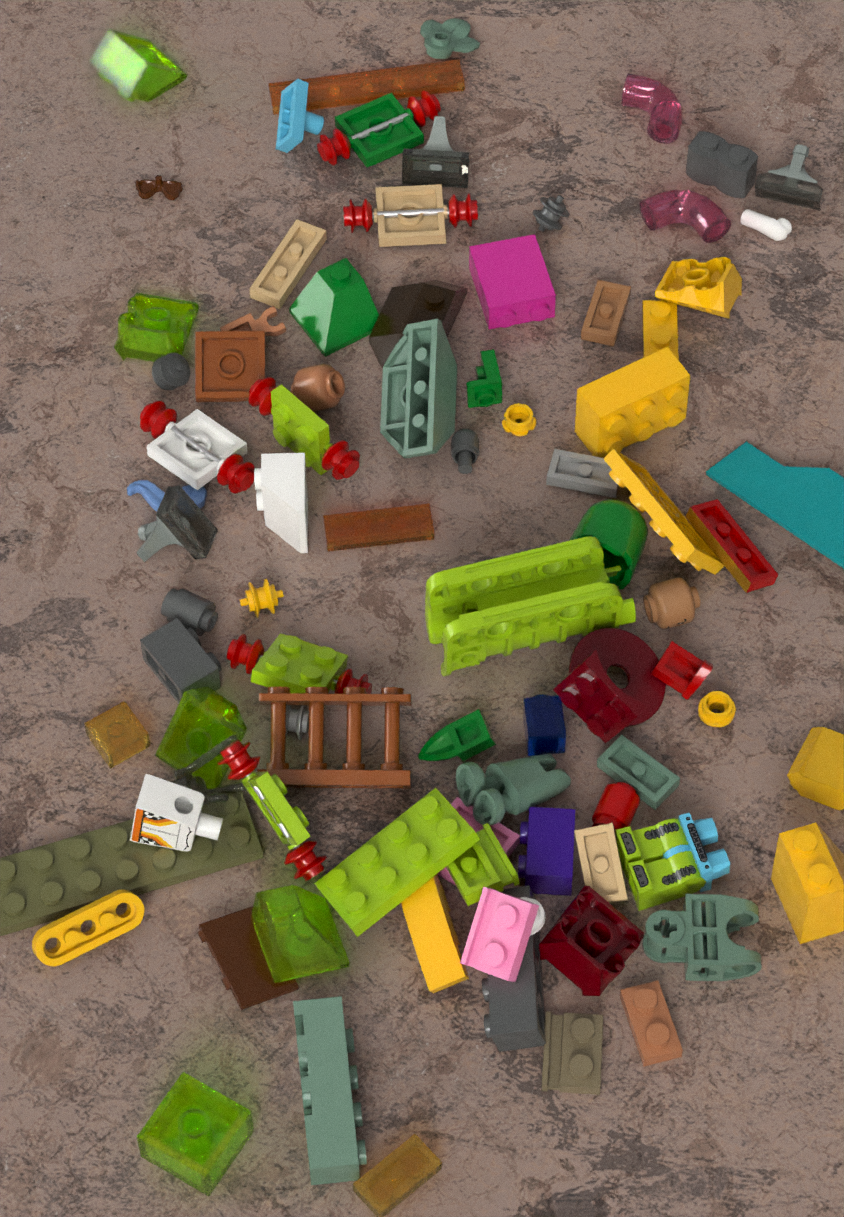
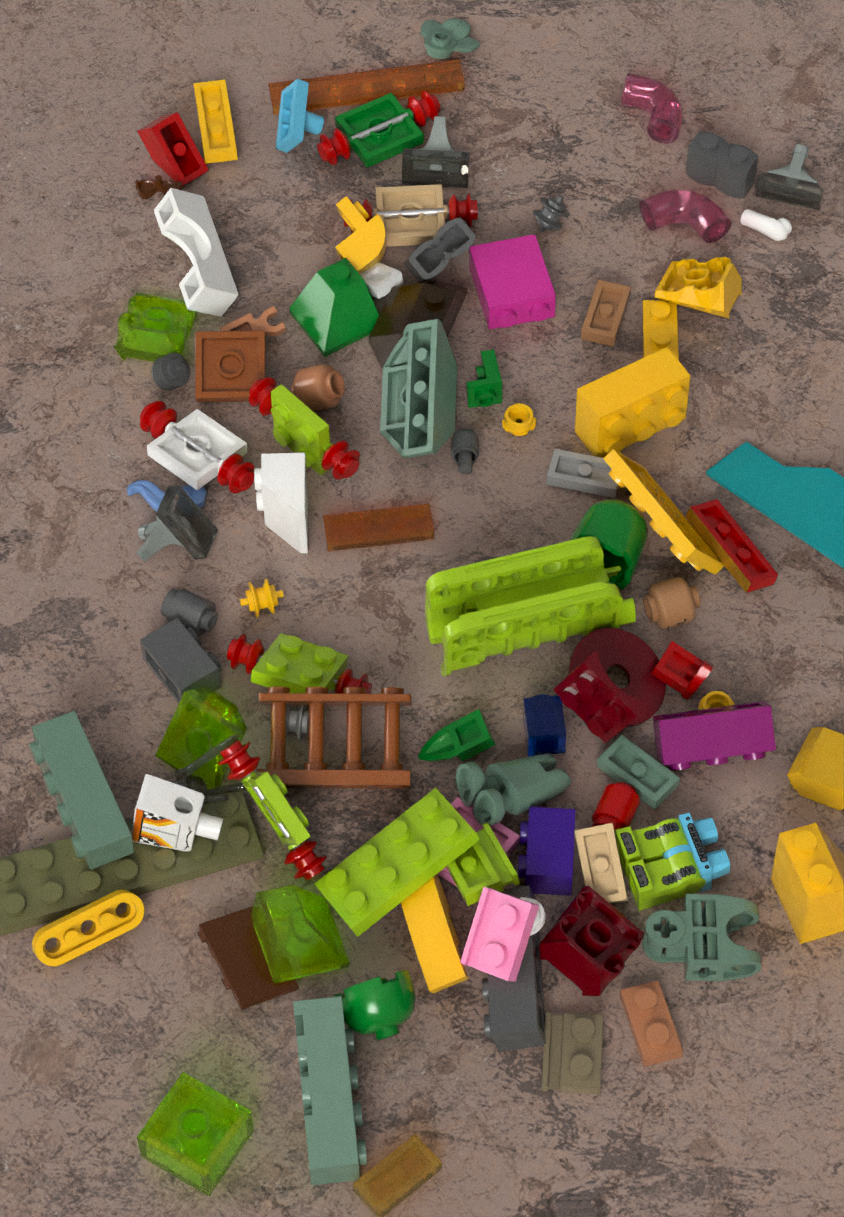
(80, 790): none -> sand green wedge
(117, 734): clear yellow piece -> none
(135, 66): clear neon green slope -> none
(173, 148): none -> red slope
(188, 223): none -> white arch
(215, 121): none -> yellow plate
(288, 264): tan plate -> none
(369, 239): none -> yellow brick
(379, 1005): none -> green cylinder
(381, 279): none -> white plate
(445, 245): none -> dark grey brick
(714, 734): none -> magenta brick

